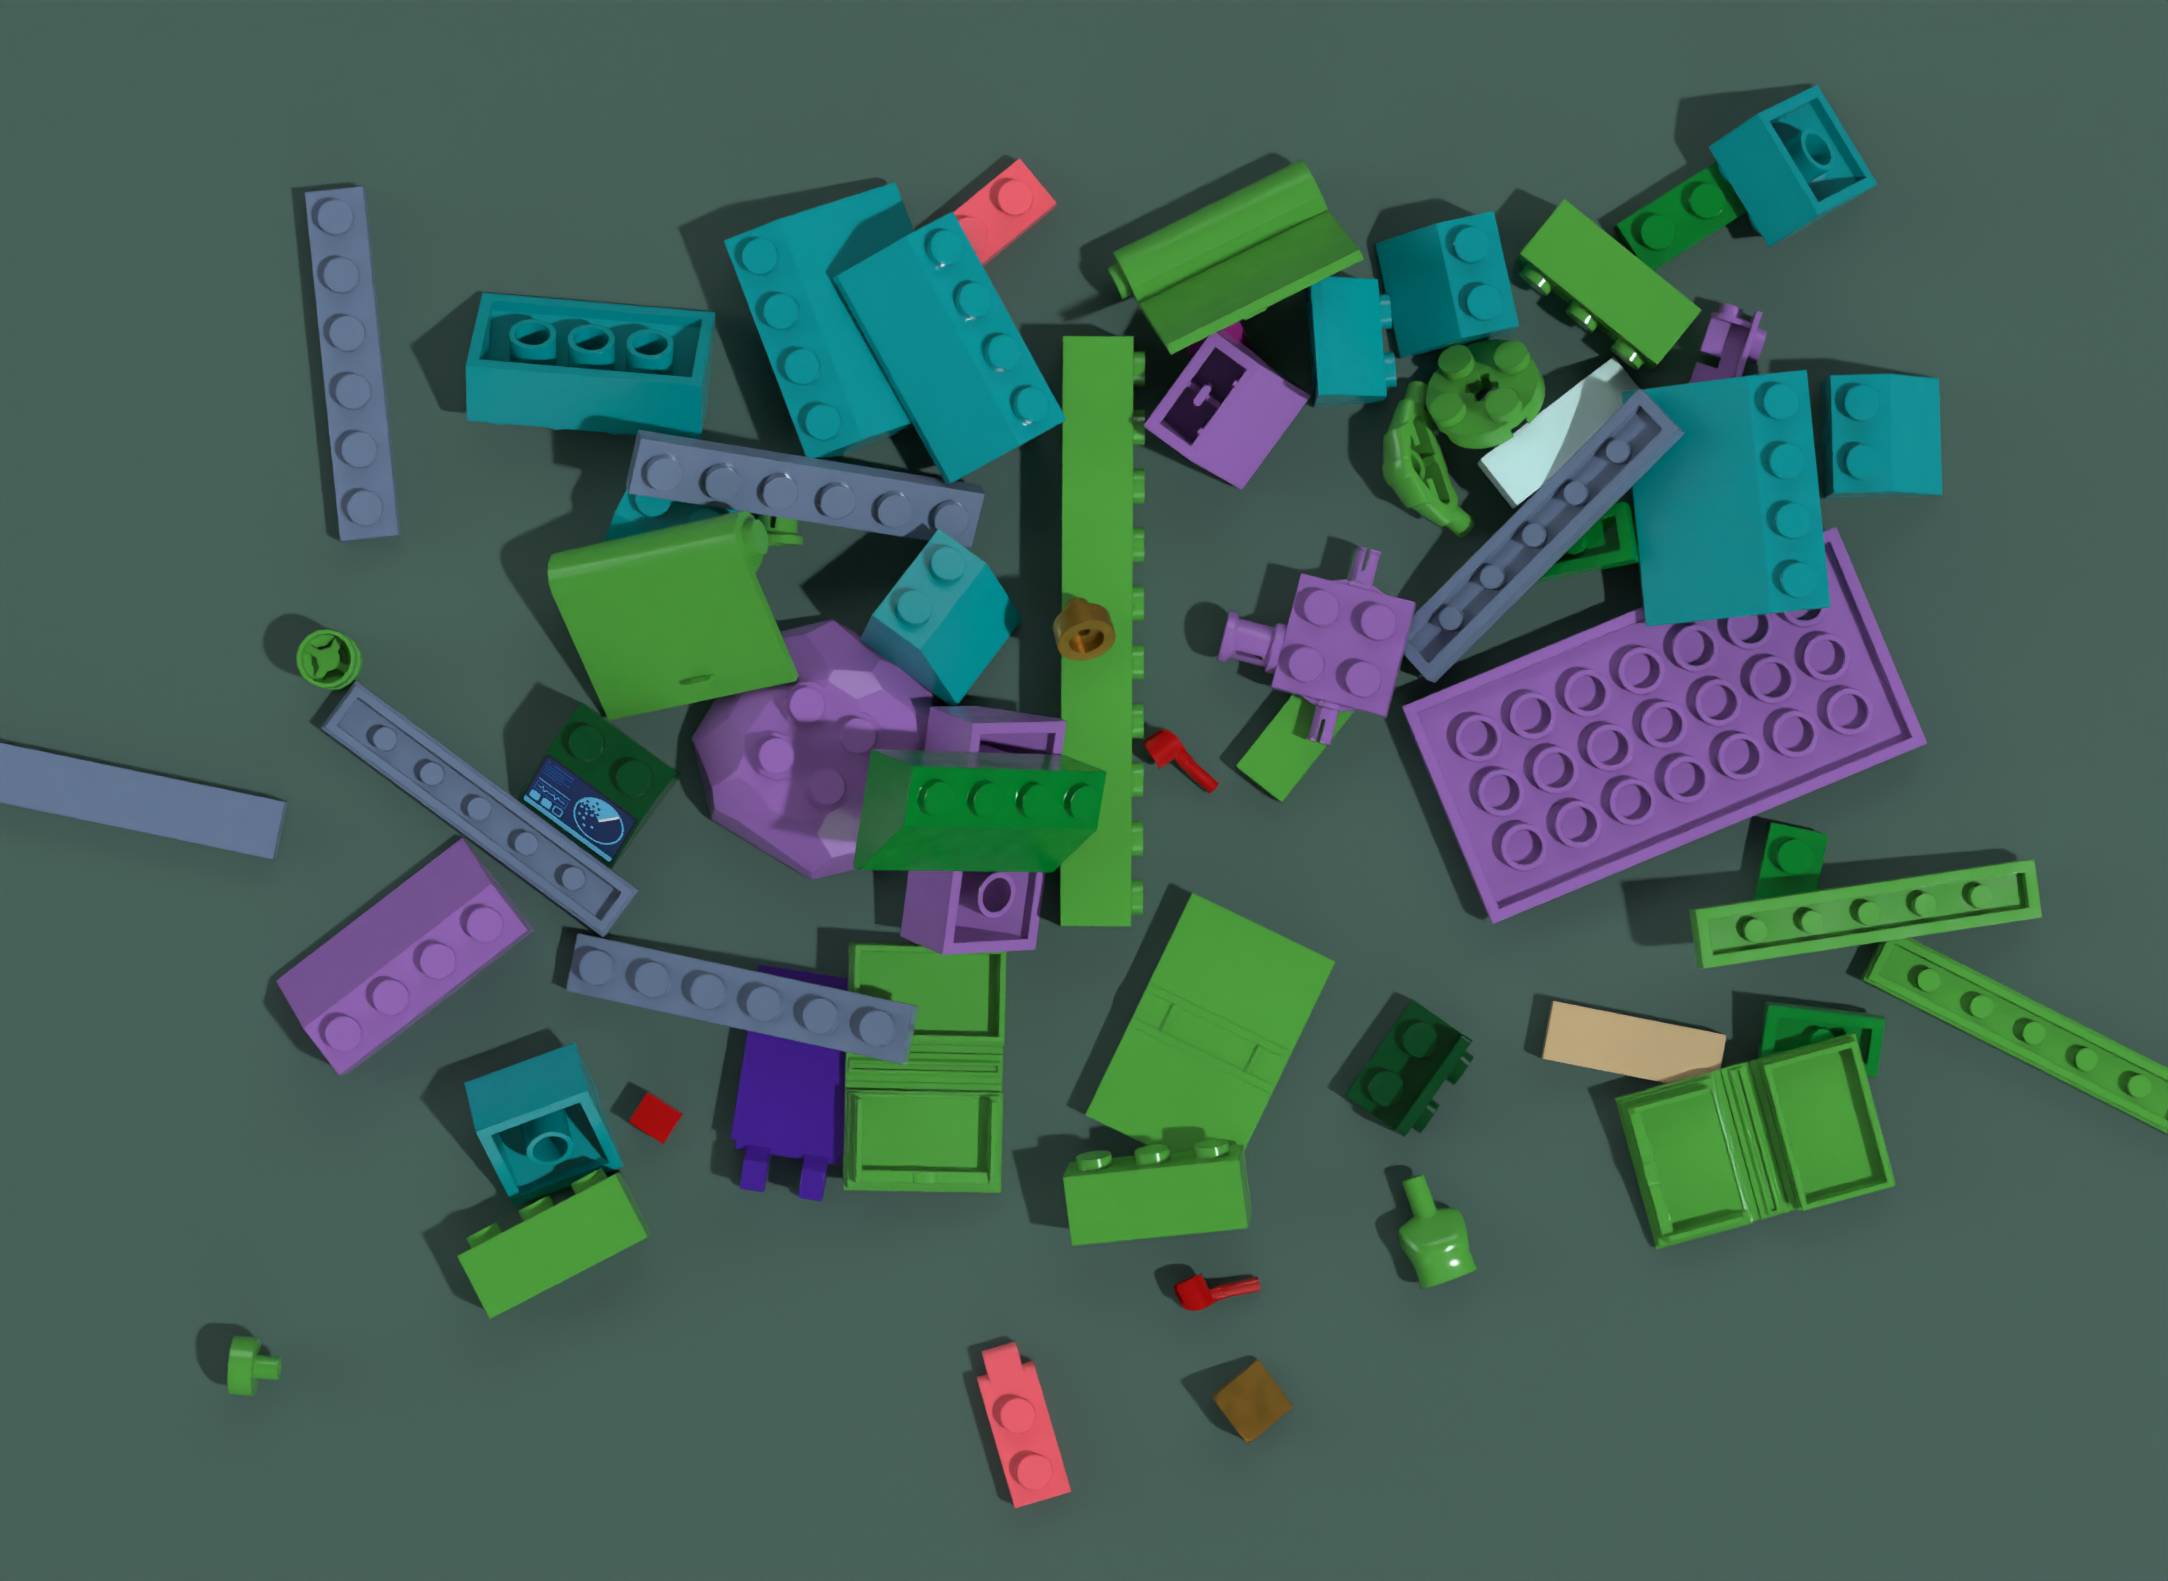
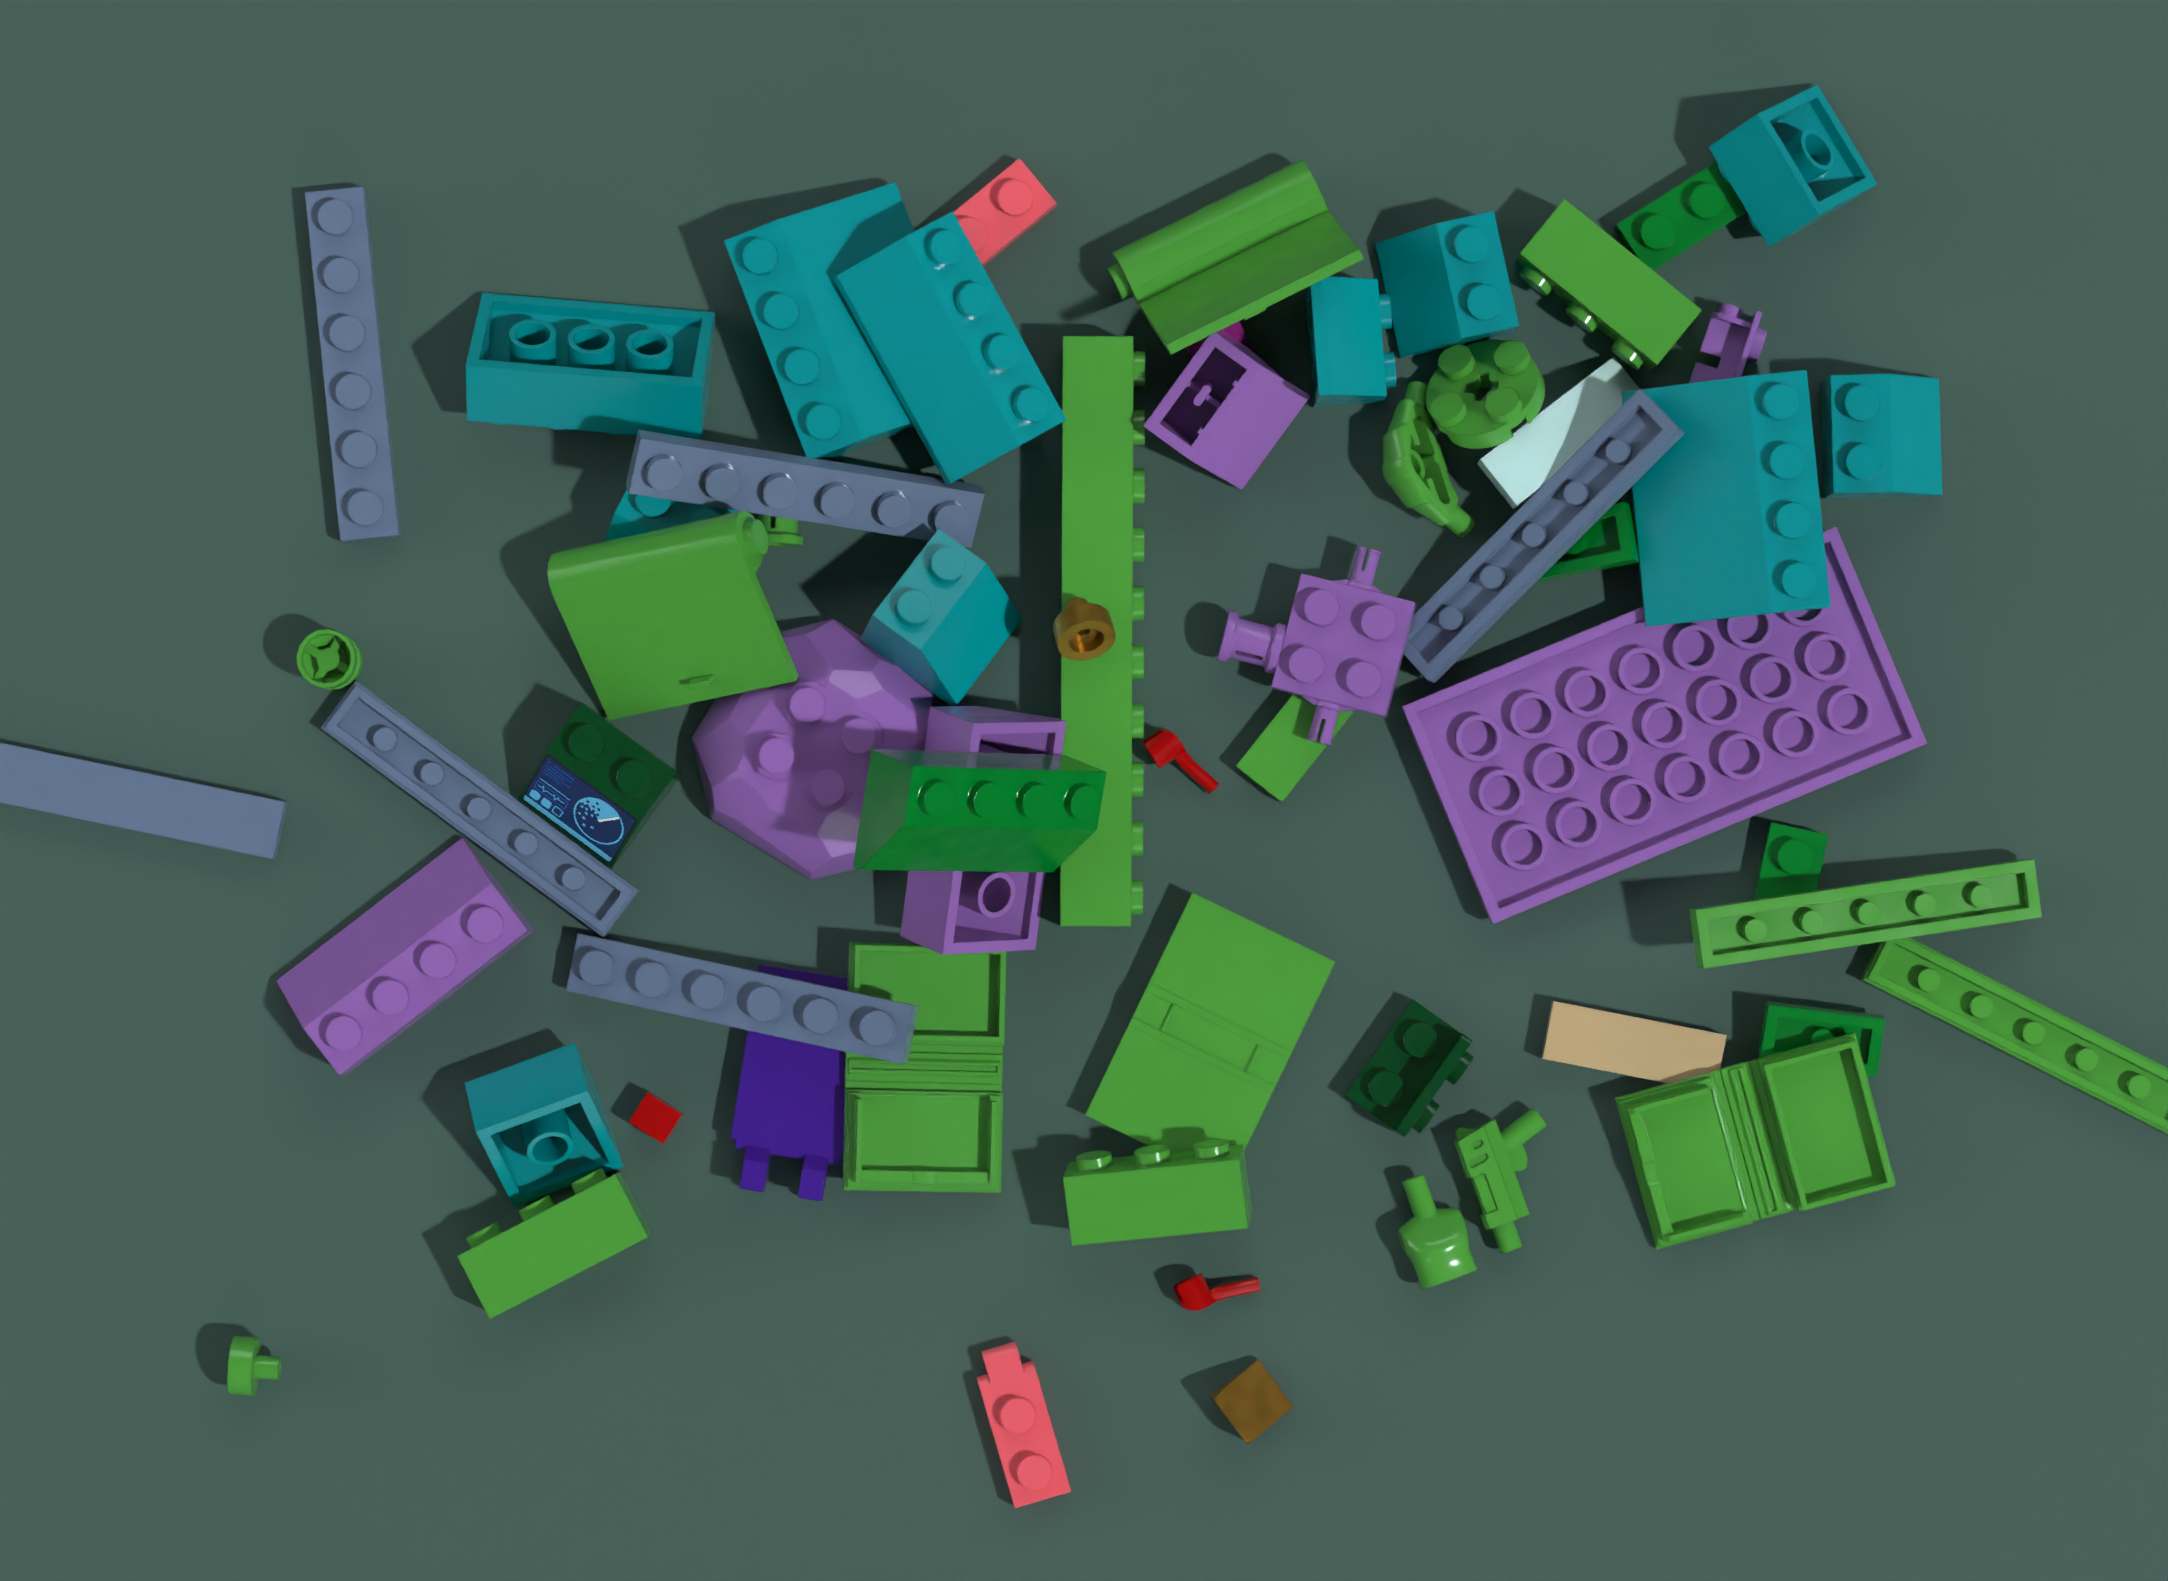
(1491, 1164): none -> bright green piece

